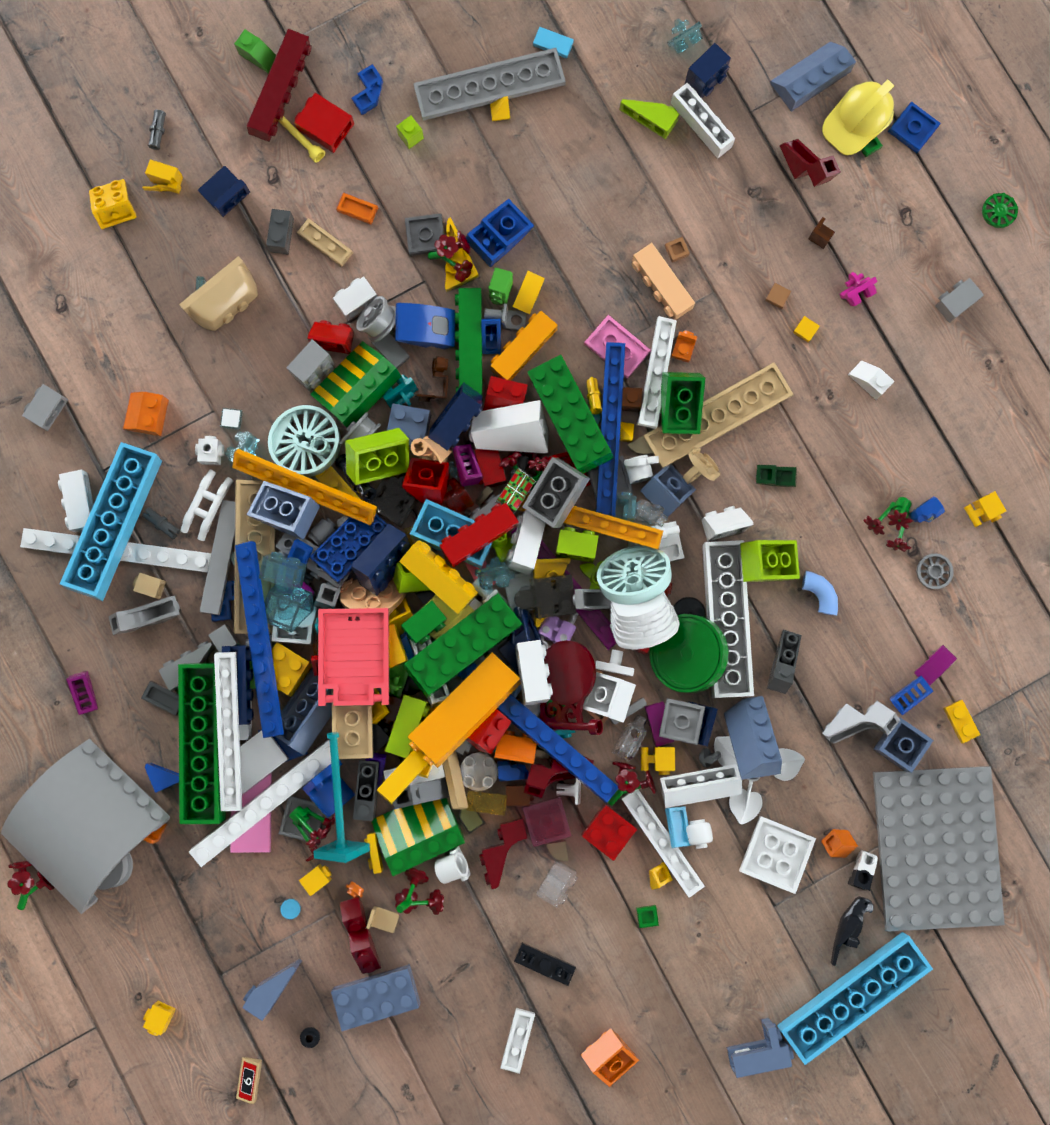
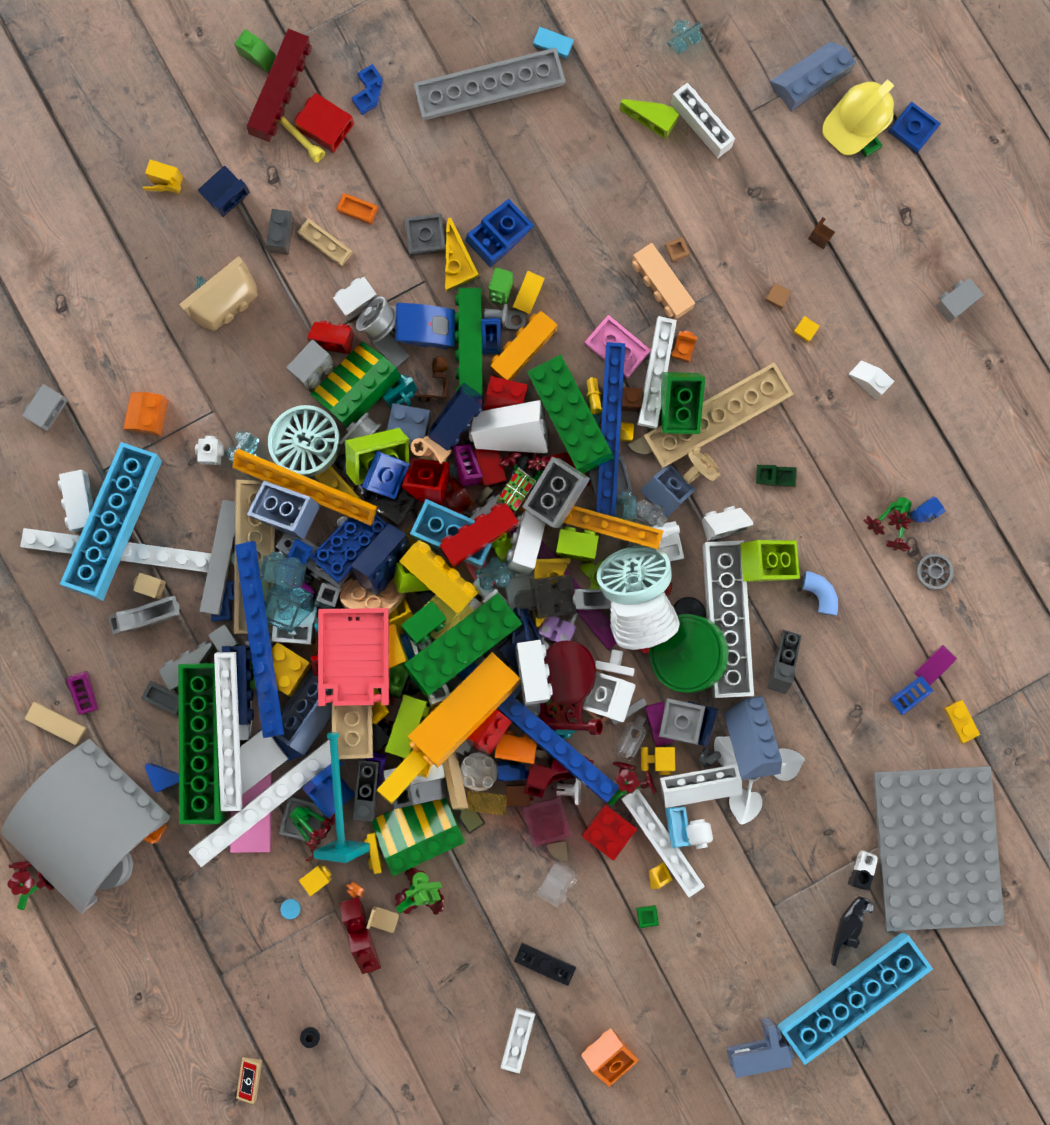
(55, 723): none -> tan tile
(111, 204): yellow bracket -> none
(157, 129): dark grey pin -> none
(158, 1018): yellow brick -> none
(161, 523): dark grey pin -> none
(208, 516): white piece -> none
(231, 418): white tile -> none
(262, 998): sand blue slope -> none
(322, 531): light grey brick -> none
(375, 997): sand blue brick -> none
(385, 475): none -> blue tile
(410, 132): lime brick -> none
(424, 890): none -> bright green hips
(446, 248): dark red plant -> none
(452, 867): white piece -> none
(495, 856): dark red arch -> none
(500, 109): yellow slope -> none
(639, 468): white piece -> none
(708, 71): dark blue brick -> none
(777, 854): white plate -> none
(805, 162): dark red arch -> none
(839, 843): orange panel -> none
(850, 722): arch -> none
(865, 285): dark pink hips -> none
(904, 746): sand blue brick -> none
(987, 508): yellow brick -> none
(1000, 210): green wheel -> none

